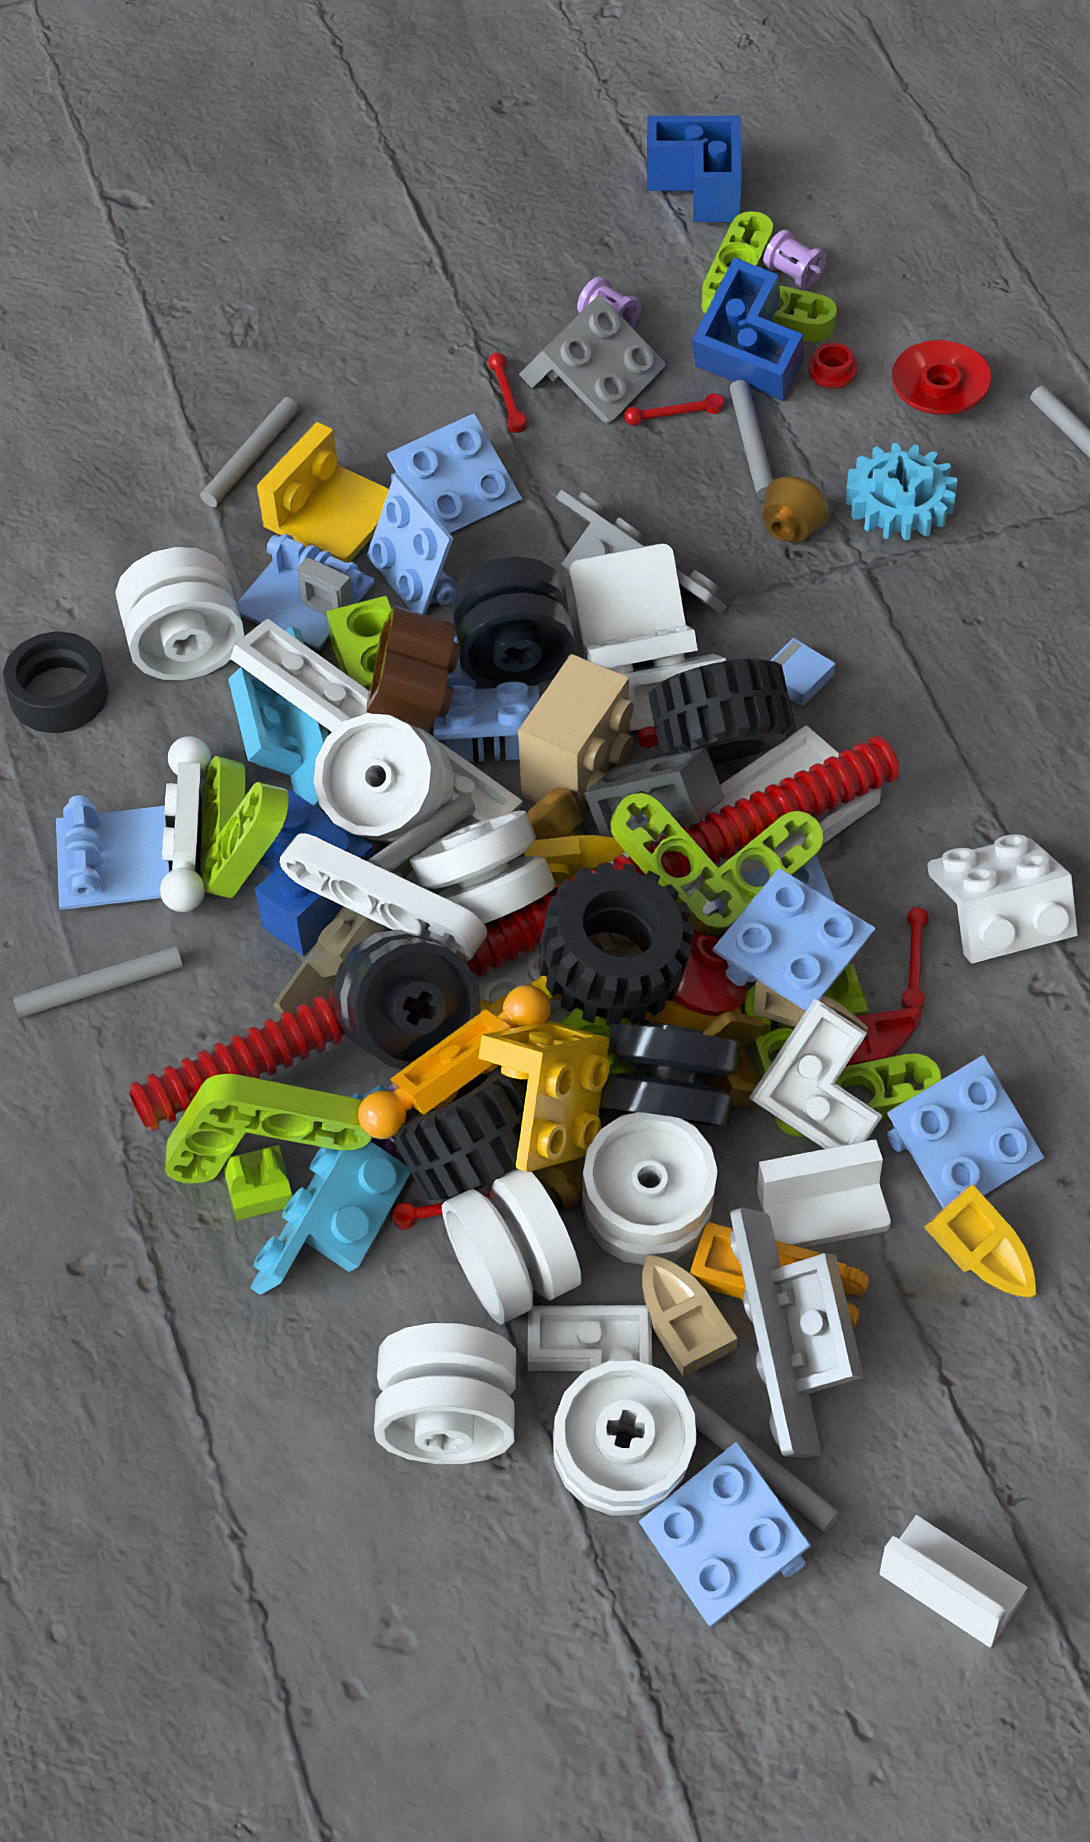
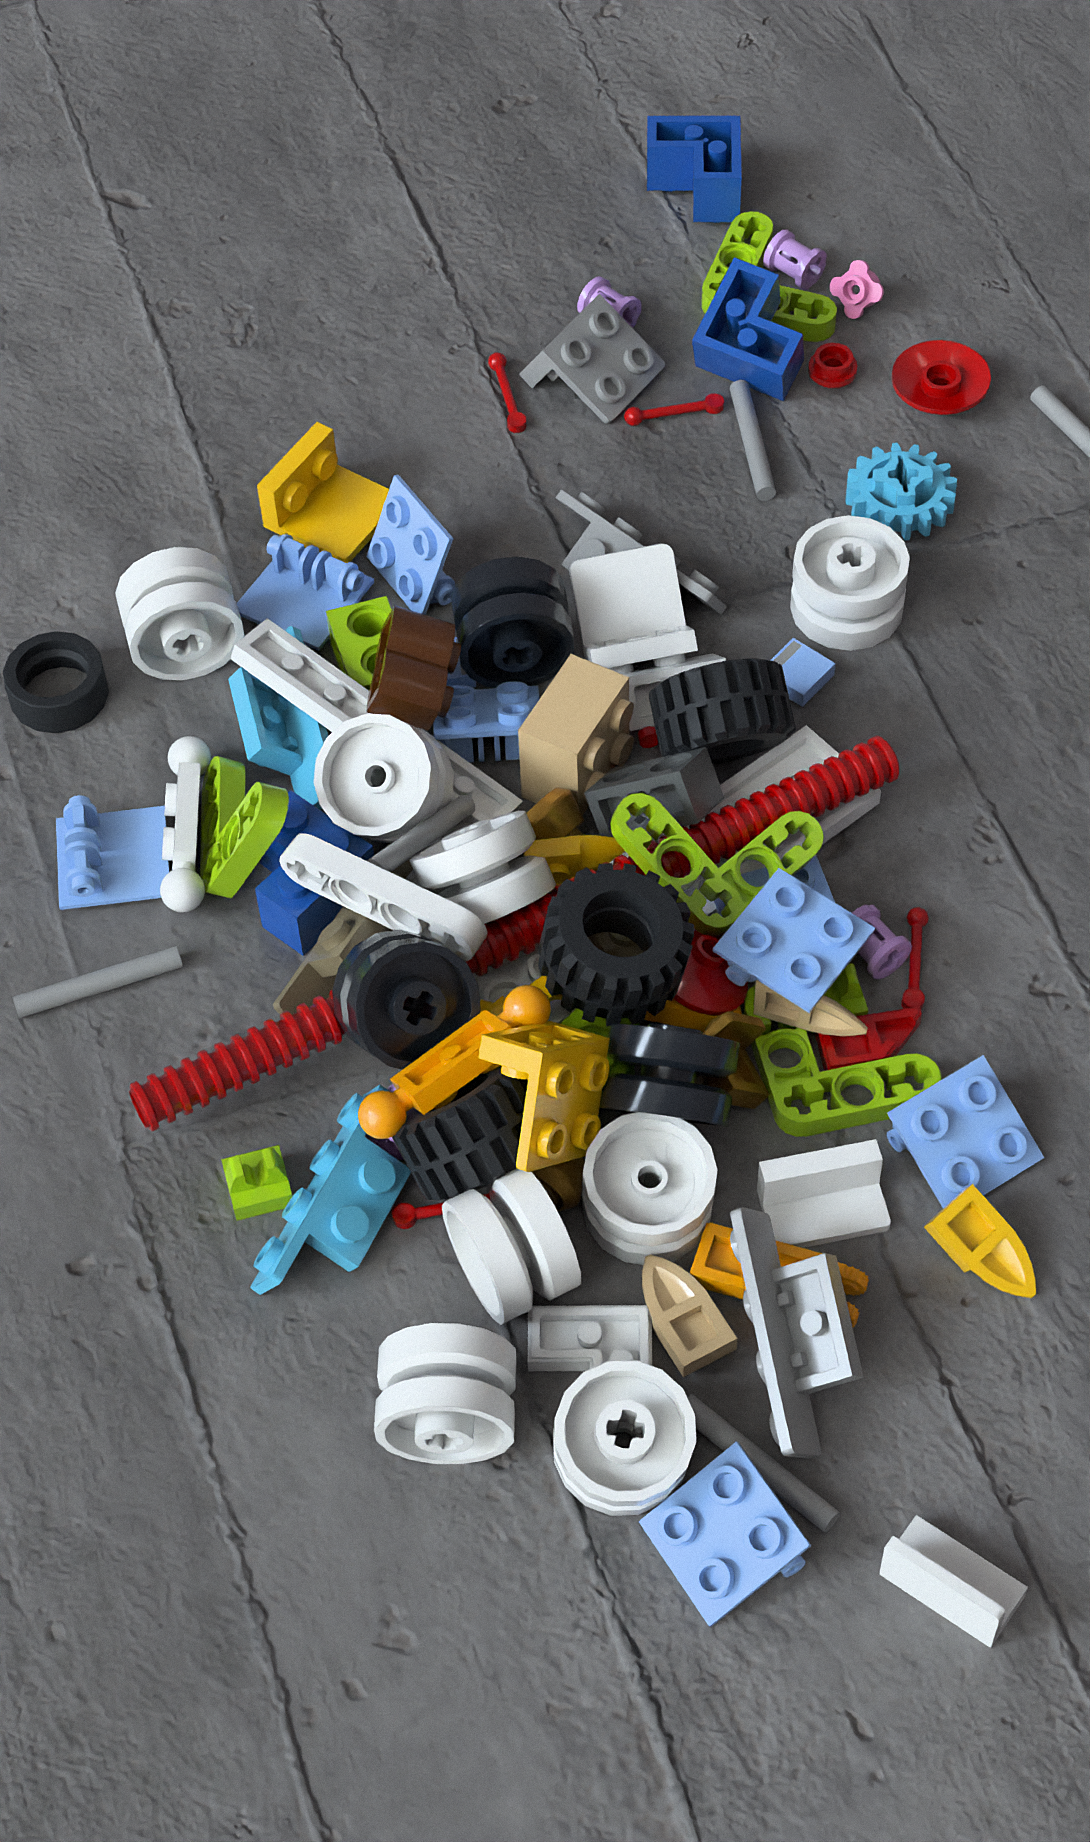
(241, 1104): lime beam -> none
(249, 452): light grey bar -> none
(323, 587): light grey tile -> none
(456, 474): light blue hinge -> none
(794, 509): pearl gold cone -> none
(803, 1077): white tile -> none
(849, 582): none -> white wheel
(870, 289): none -> bright pink plate
(883, 950): none -> lavender bush
(1007, 896): white bracket -> none

